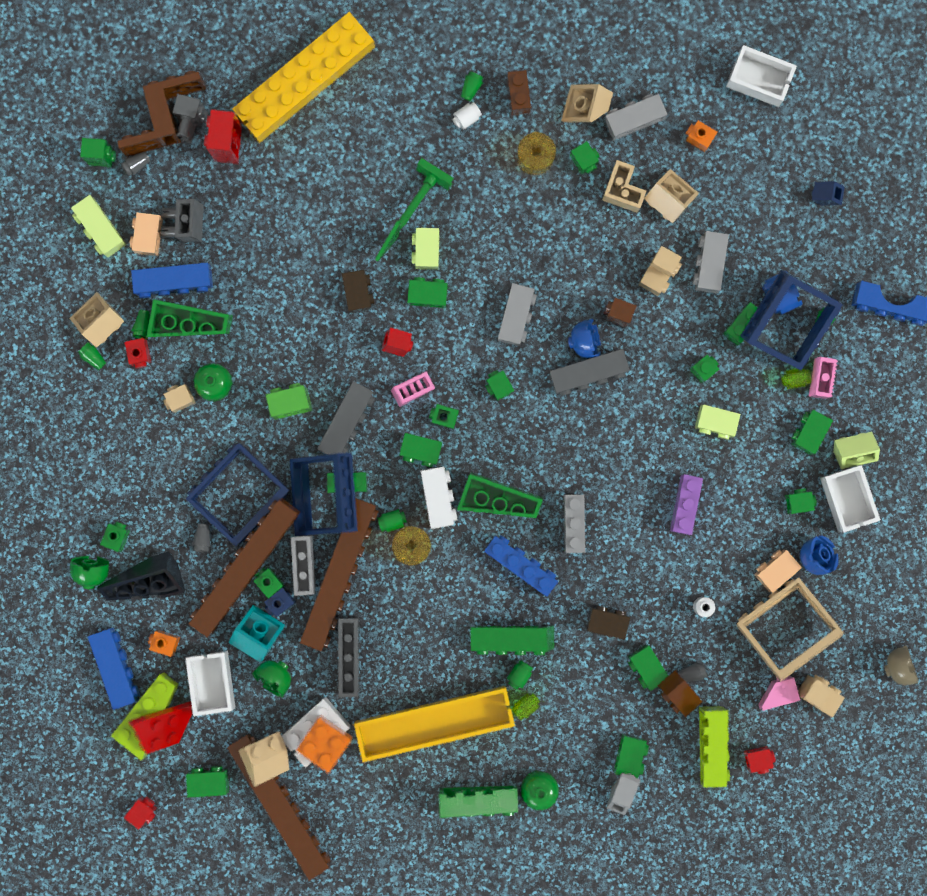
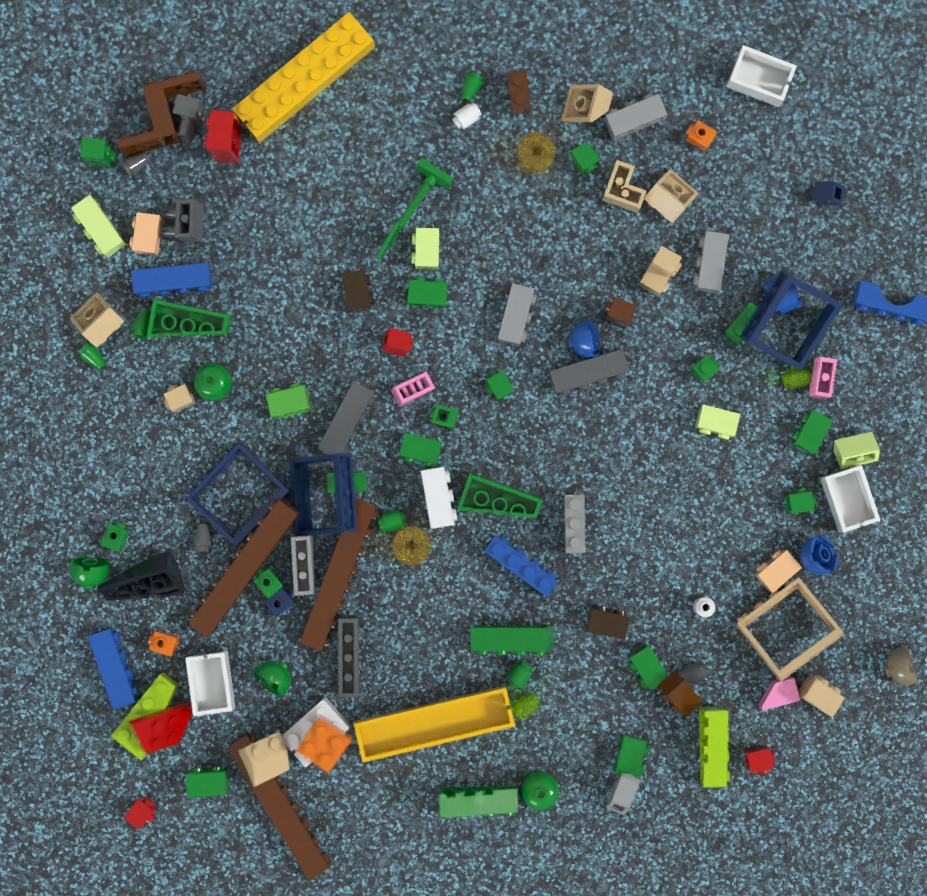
(138, 352): red brick -> none
(256, 633): teal slope -> none
(686, 504): medium lavender brick -> none

